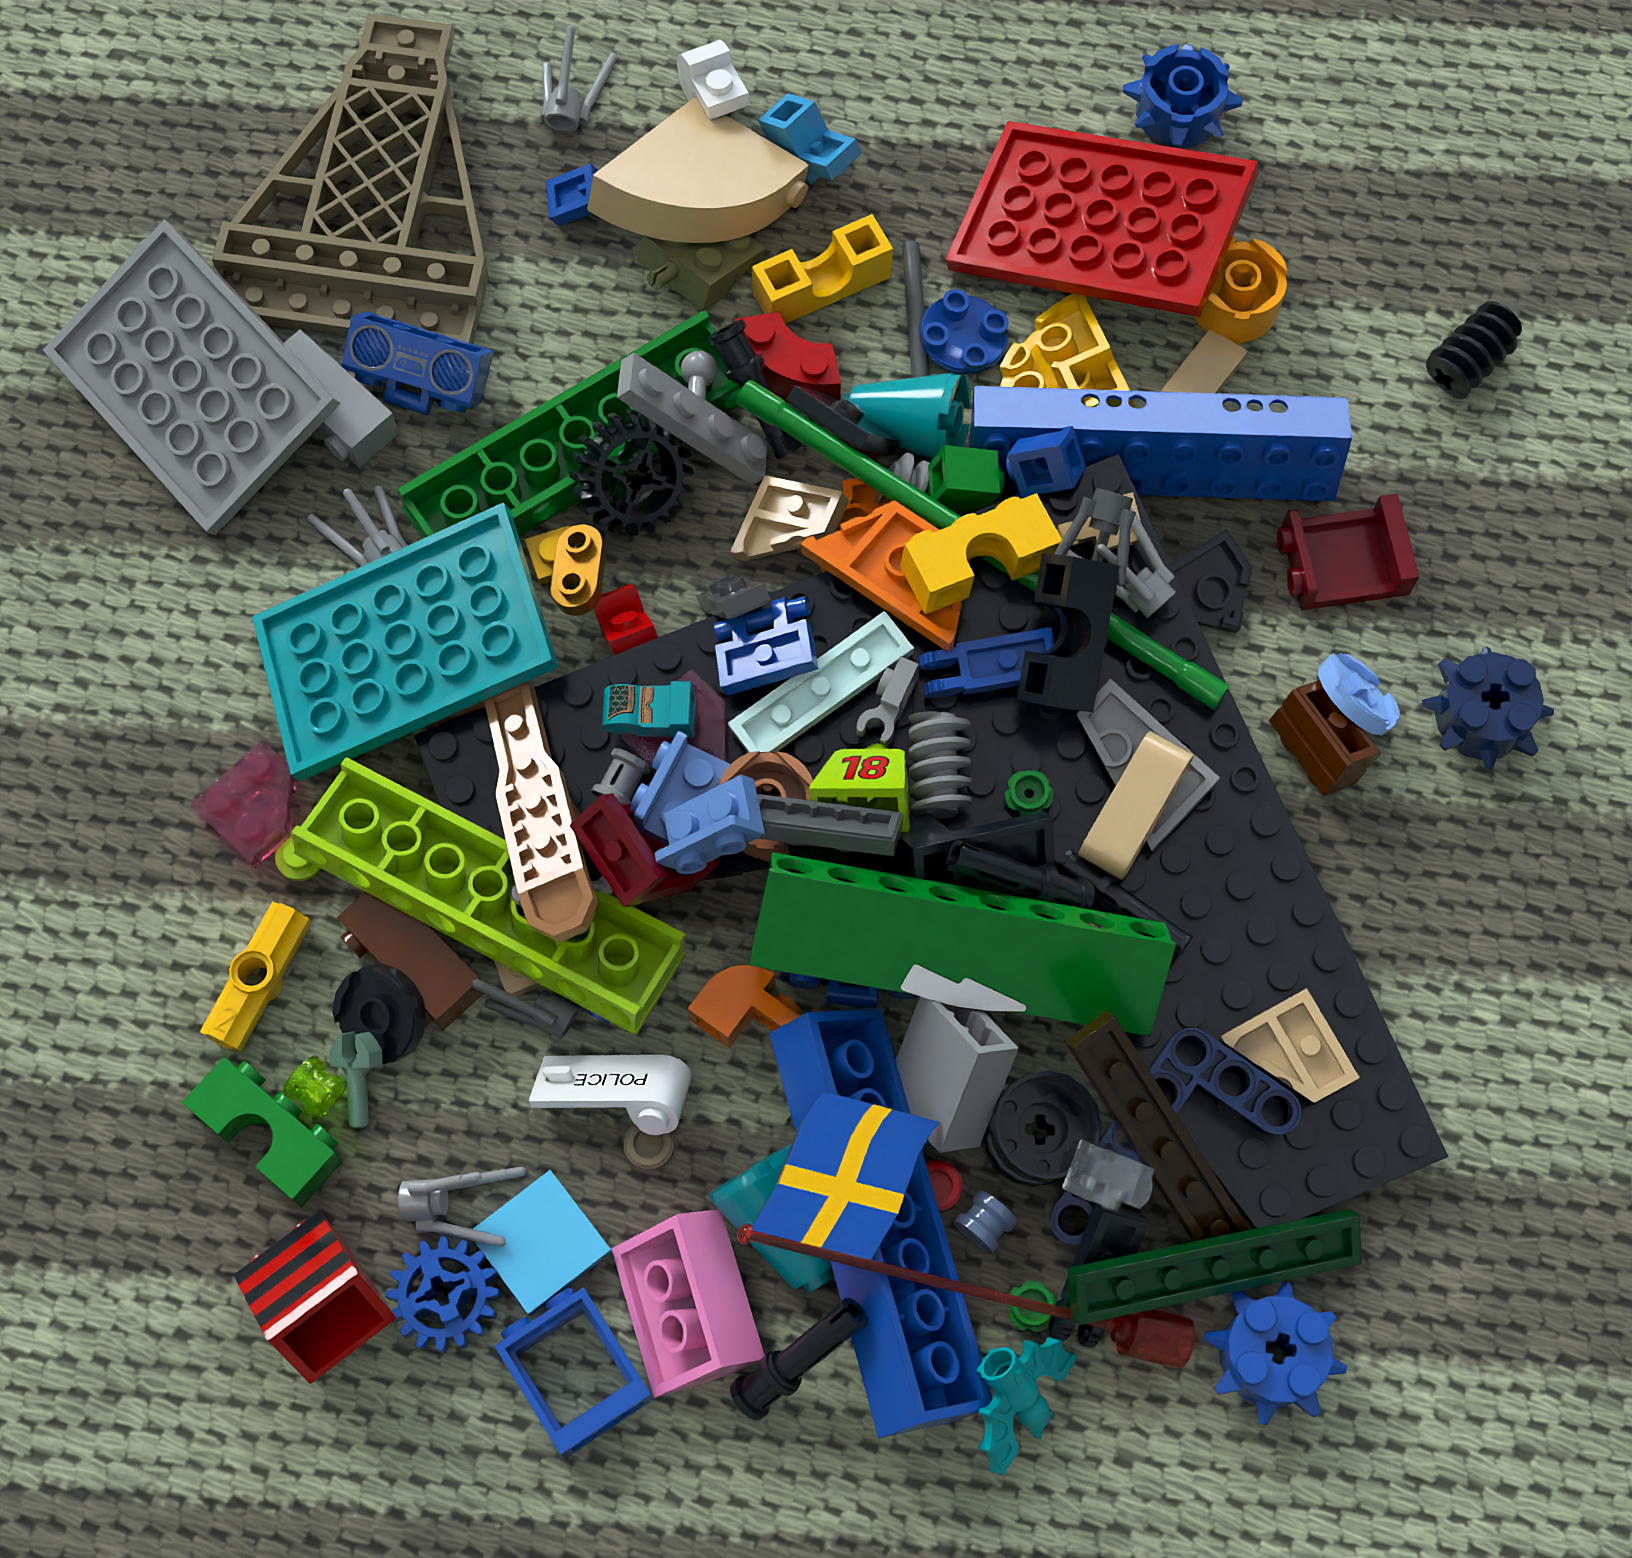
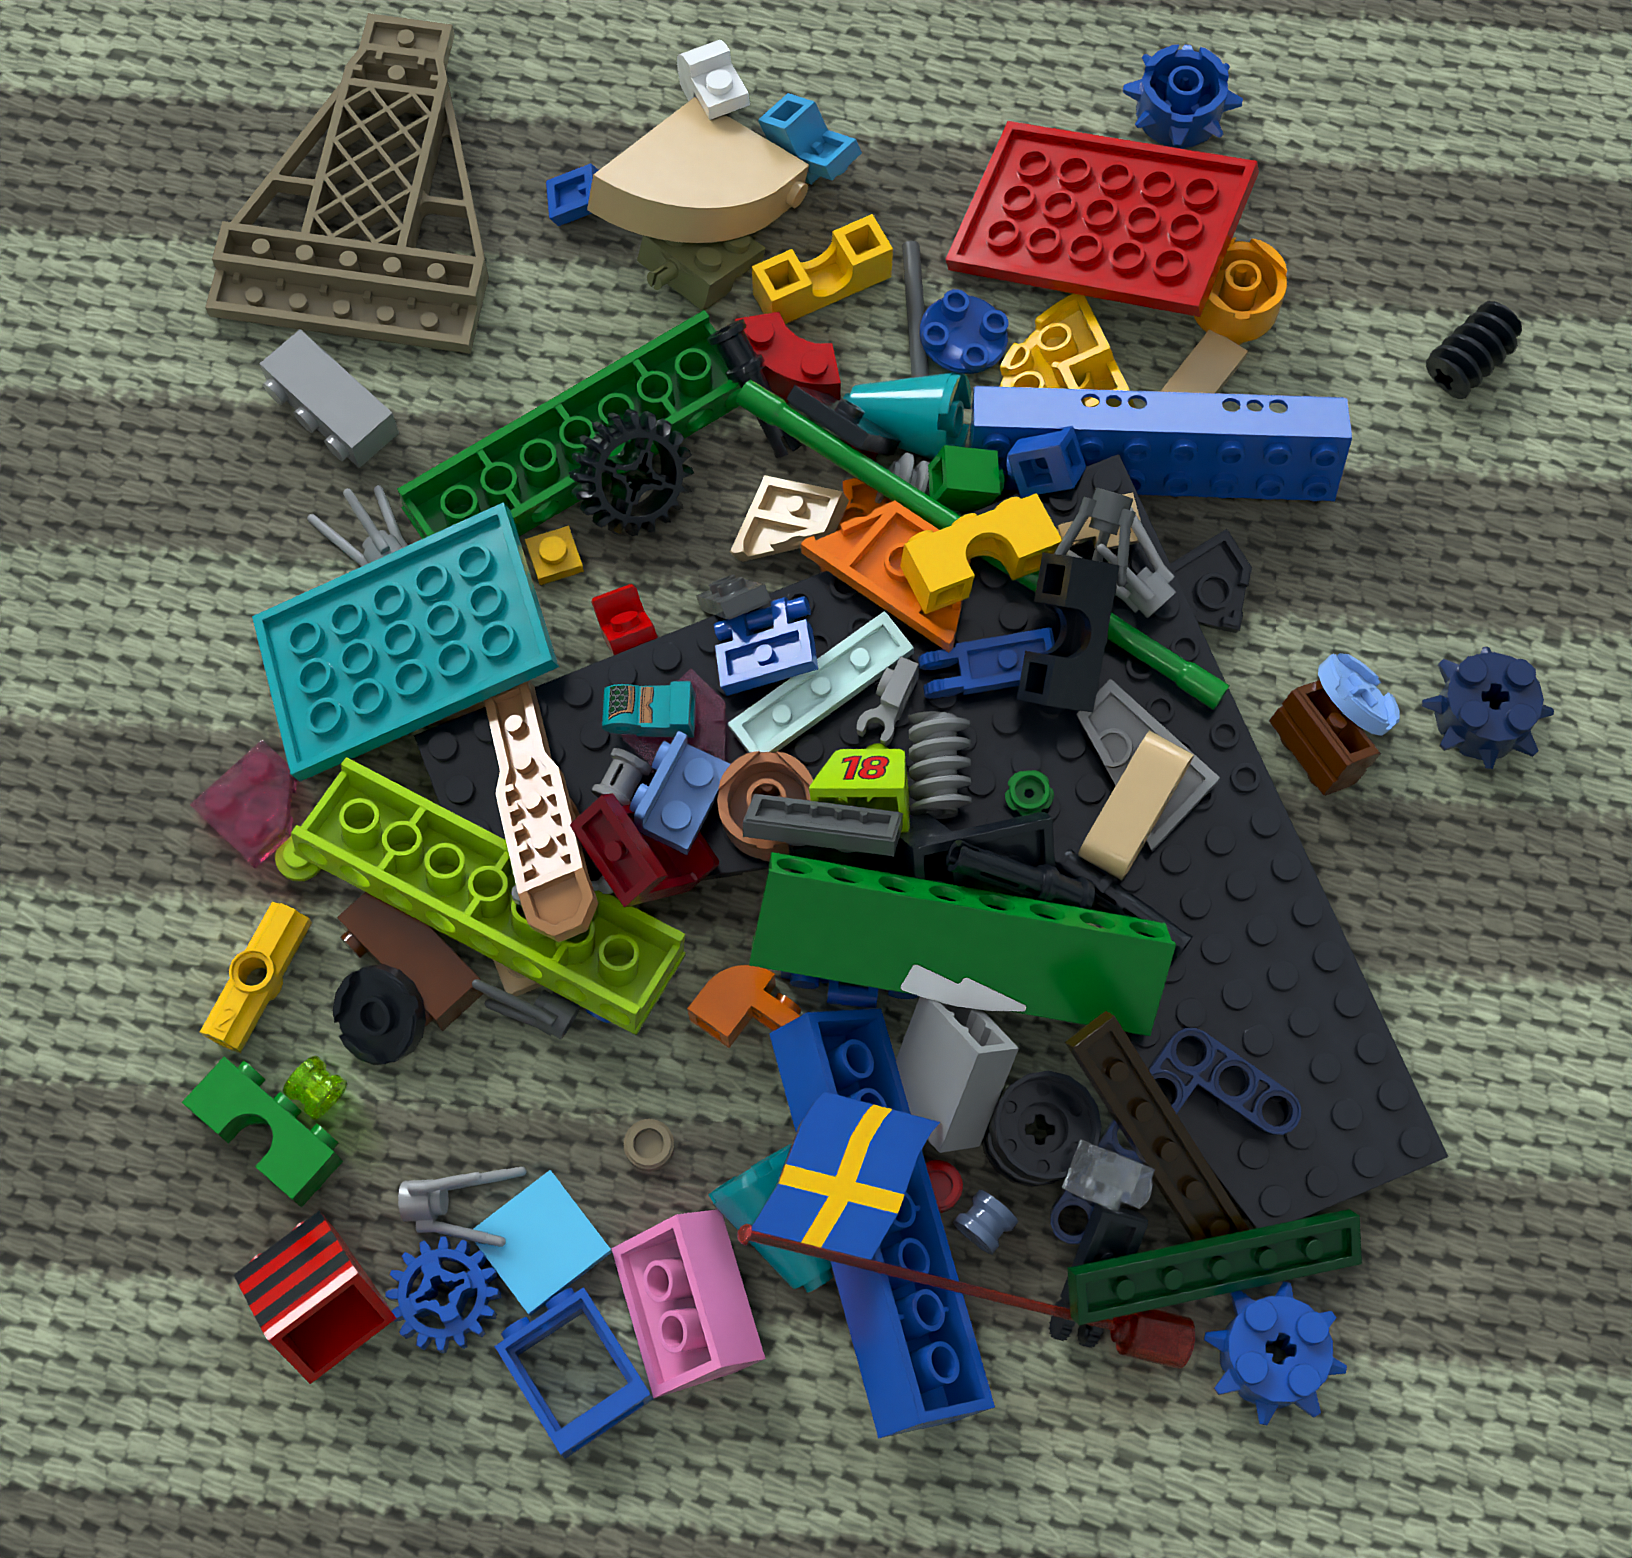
(190, 377): light grey plate -> none
(356, 1069): sand green bar -> none
(399, 352): blue piece -> none
(563, 107): light grey plant -> none
(581, 566): plate -> none
(647, 1085): white door -> none
(689, 415): light grey plate -> none
(711, 826): medium blue bracket -> none
(783, 1370): black pin -> none
(1018, 1394): teal animal -> none
(1025, 1319): green plate -> none
(1295, 1047): tan wing -> none
(1348, 555): dark red panel -> none

